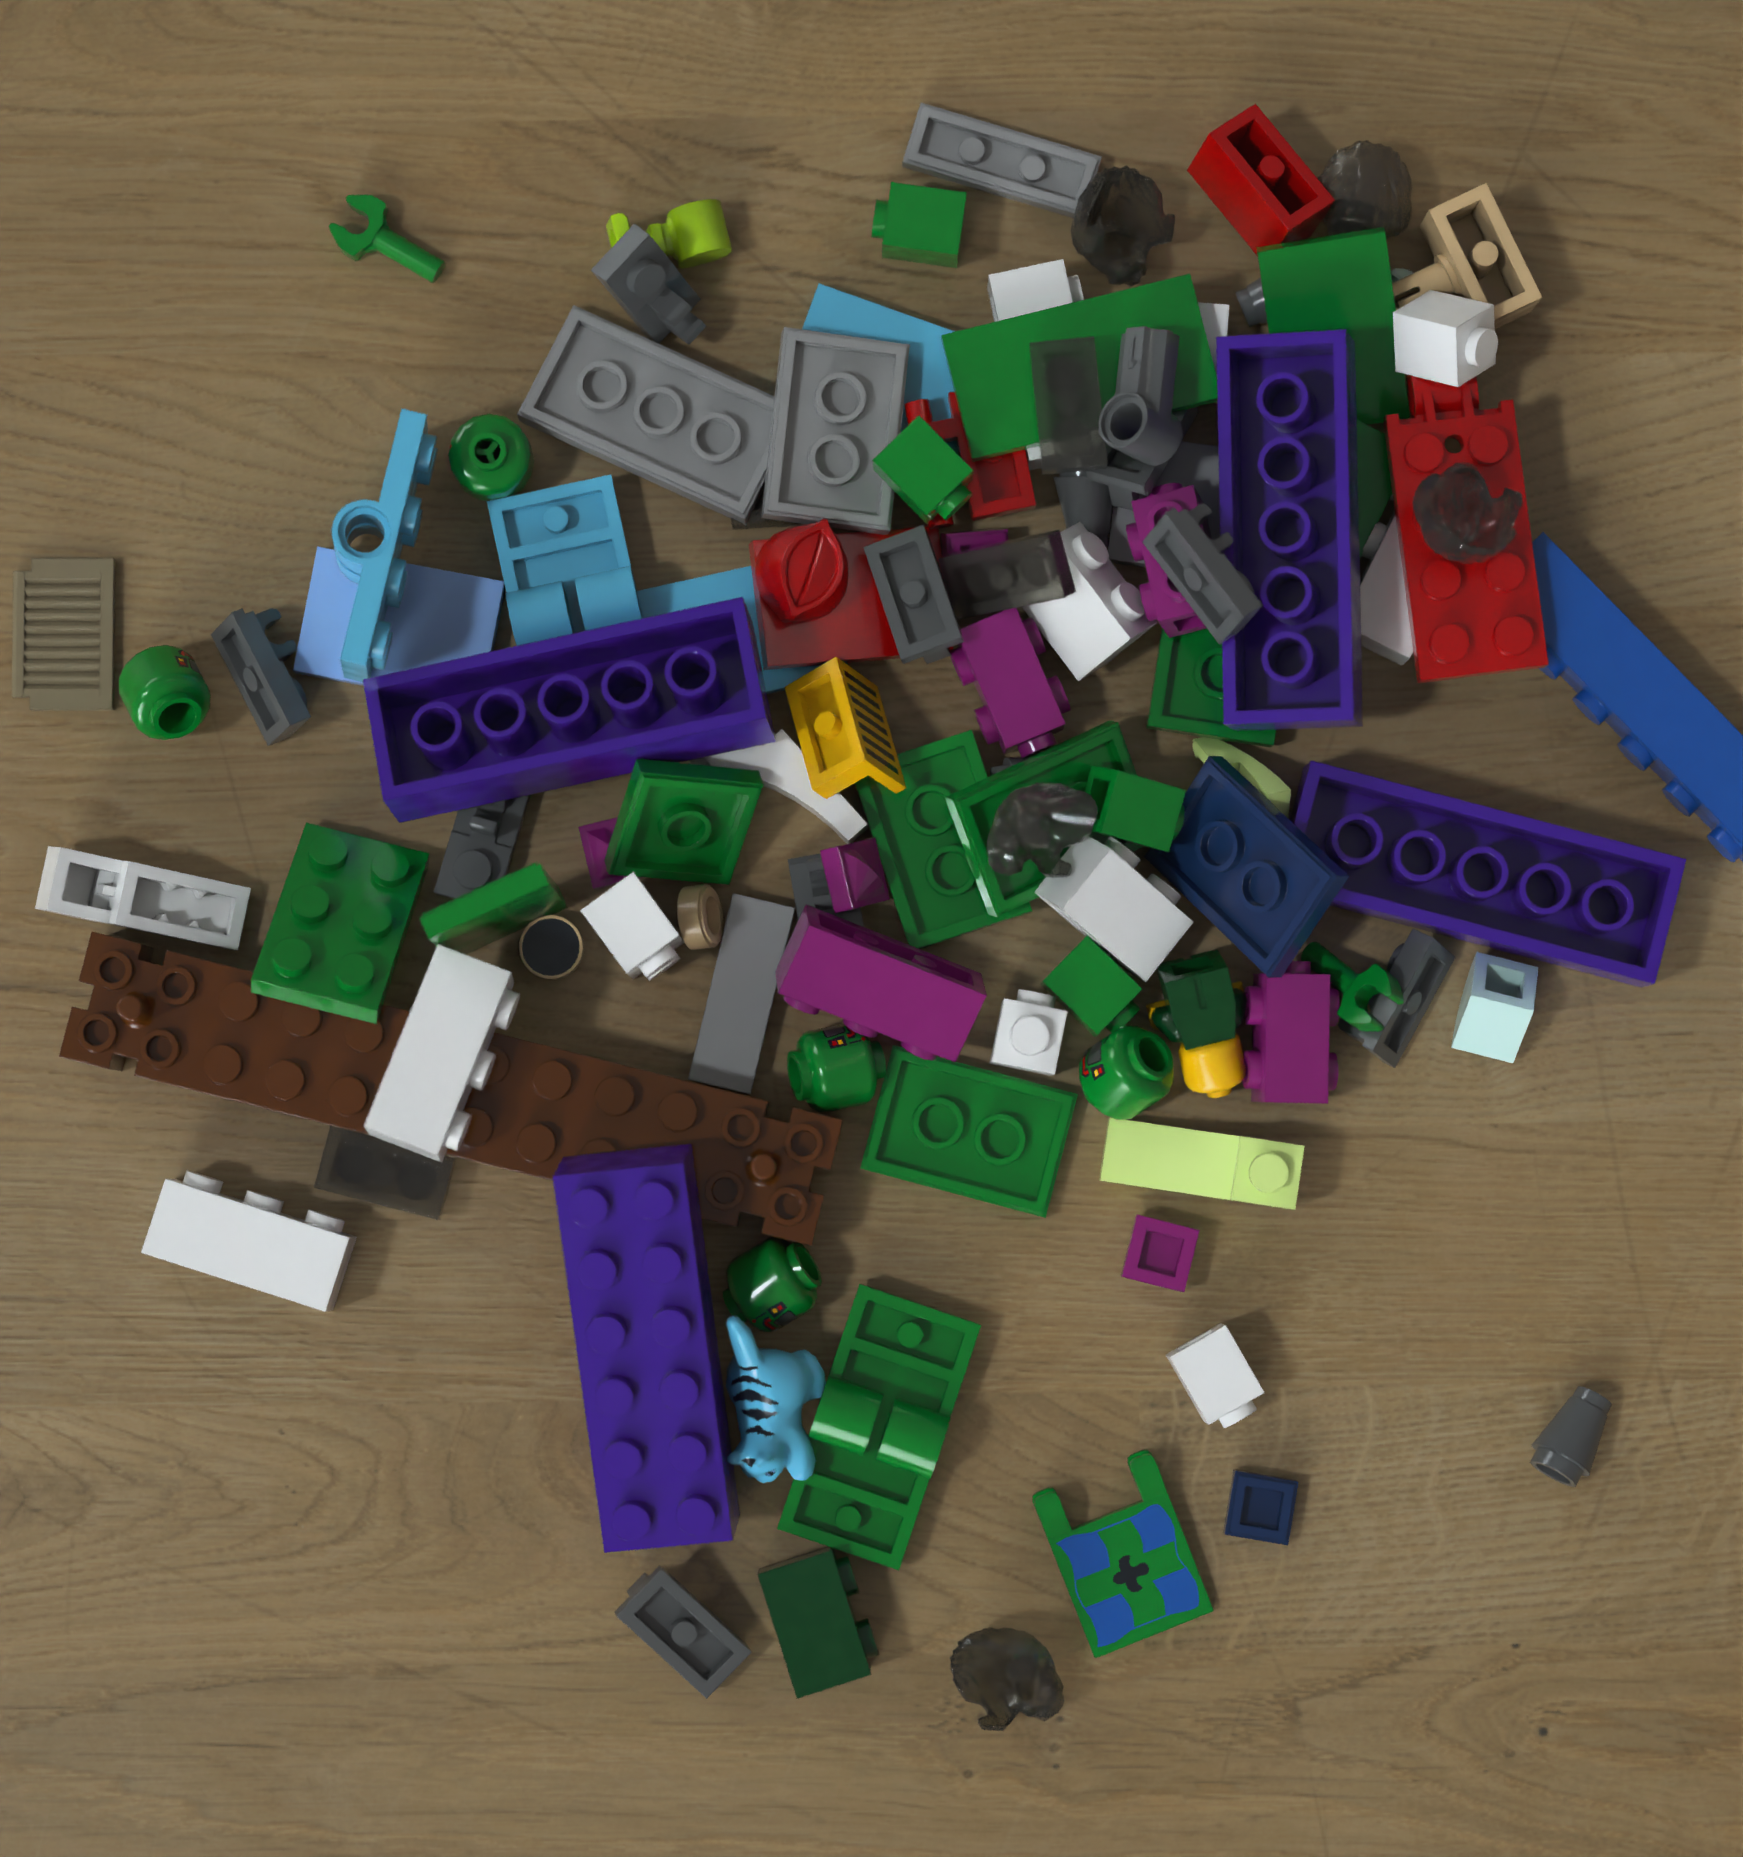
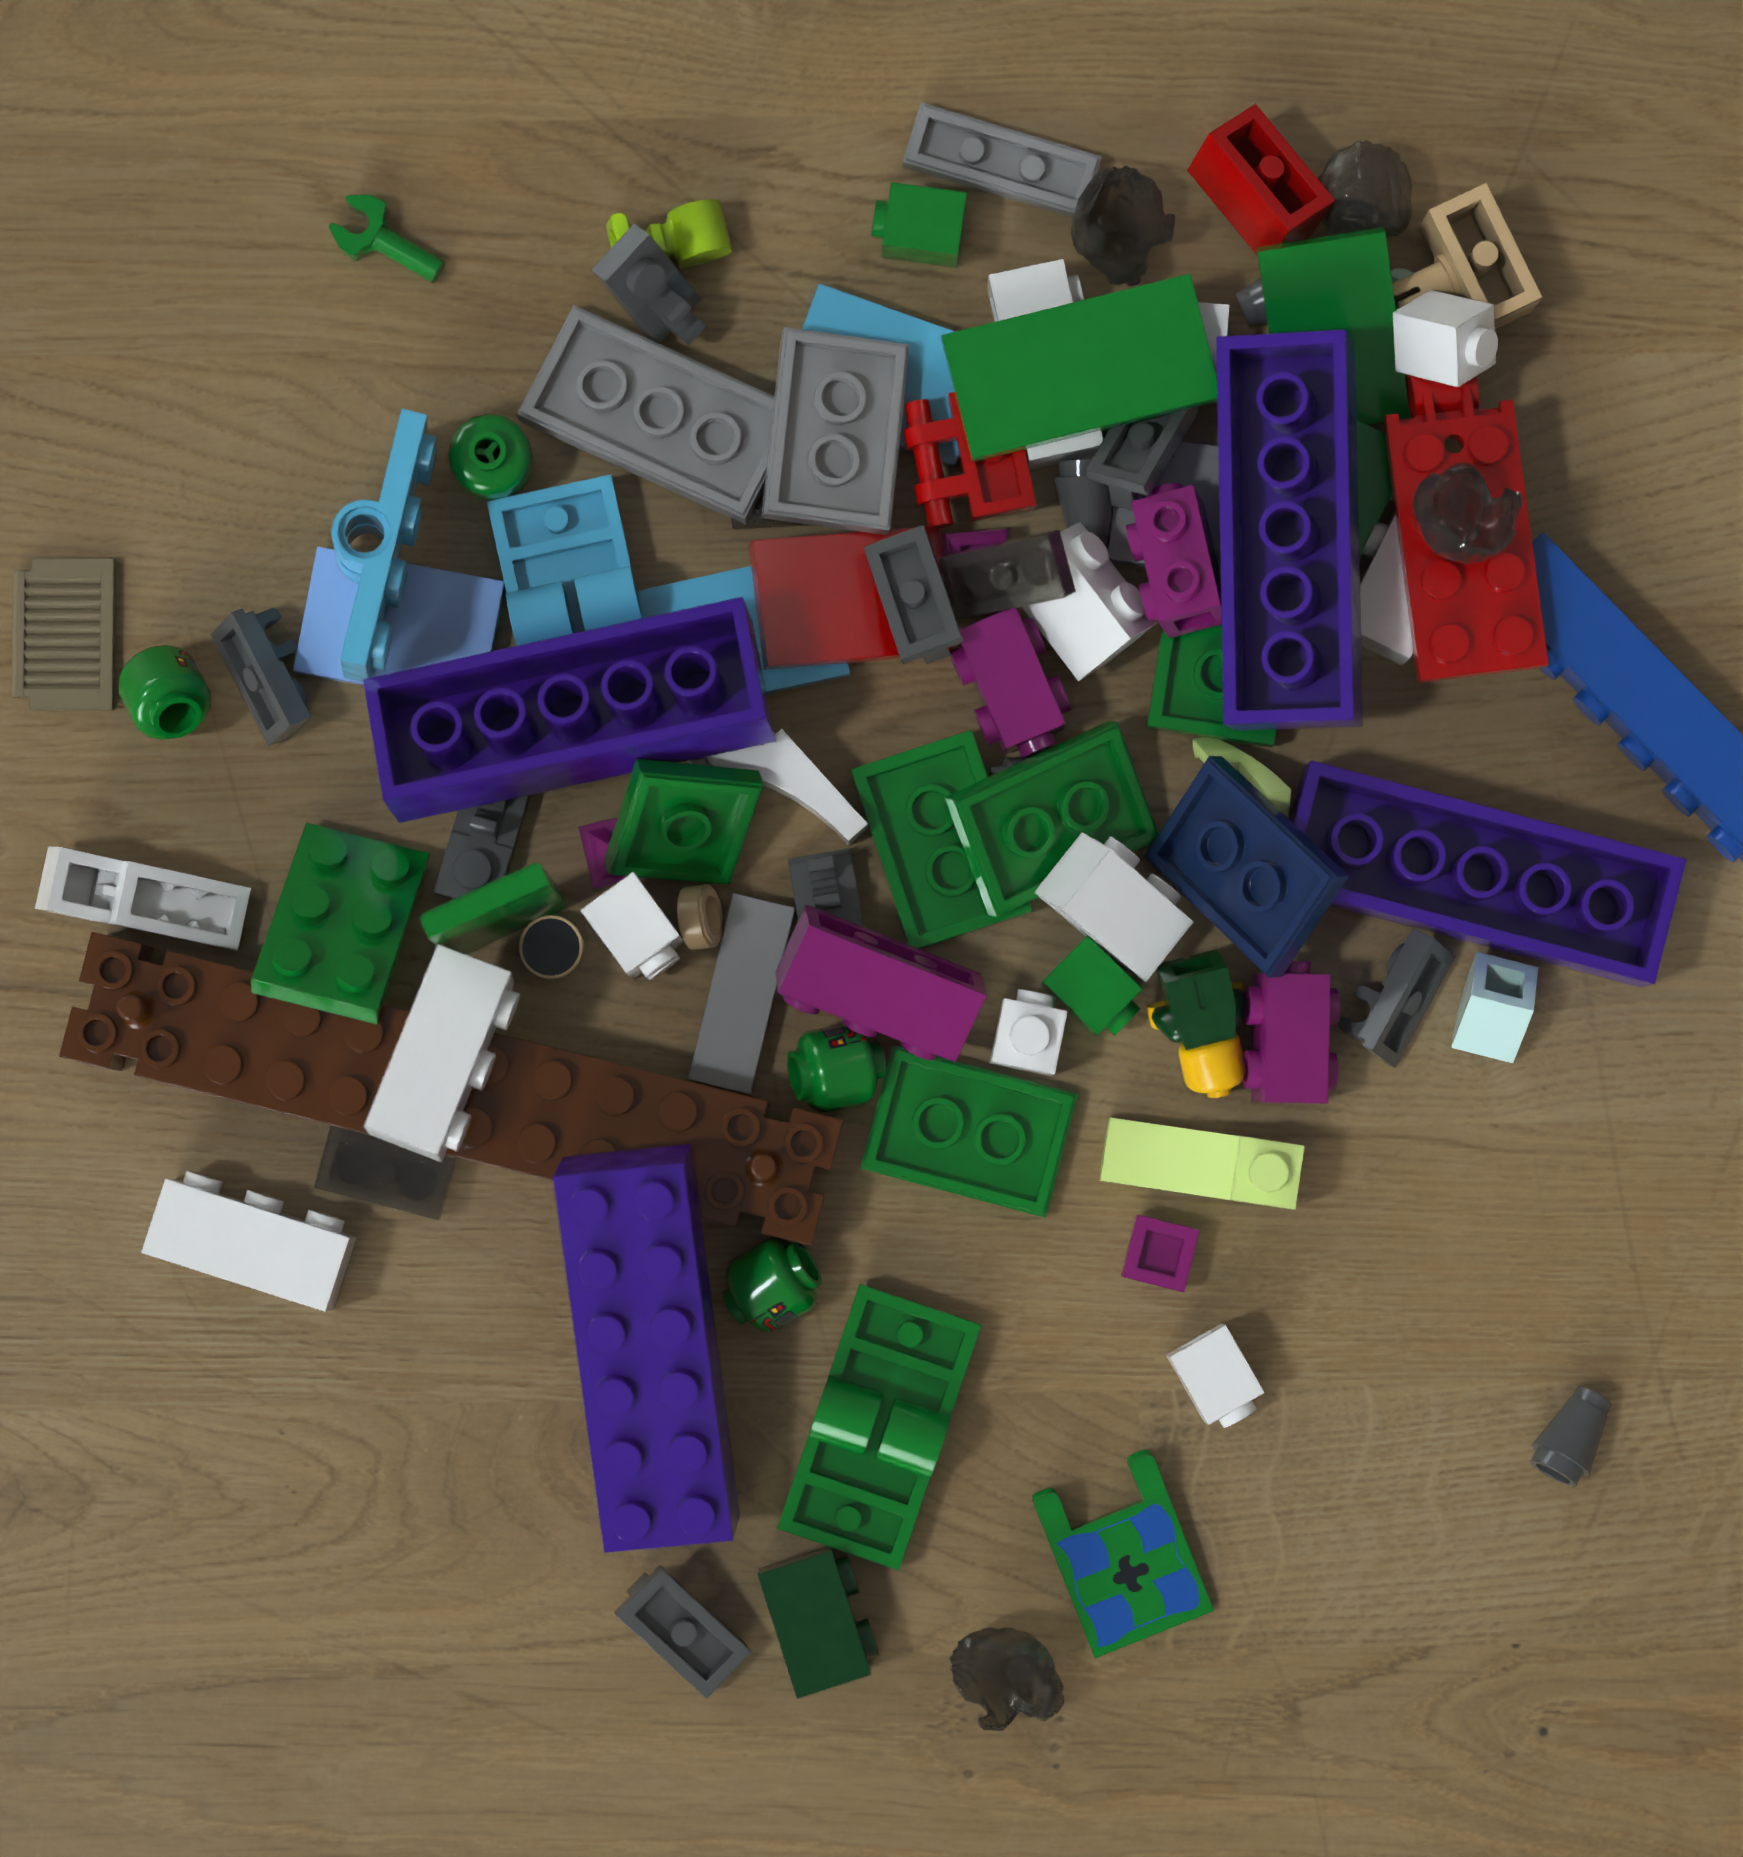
(769, 1400): medium azure animal -> none
(802, 572): red hat -> none
(842, 729): yellow panel -> none
(854, 875): magenta tile -> none
(925, 472): green brick -> none
(1037, 826): clear smoke hair -> none
(1067, 405): clear smoke plate -> none
(1126, 1072): green head -> none
(1135, 808): green brick -> none
(1140, 414): dark grey piece -> none
(1202, 571): dark grey plate -> none
(1260, 1507): dark blue tile -> none
(1355, 987): green bar -> none

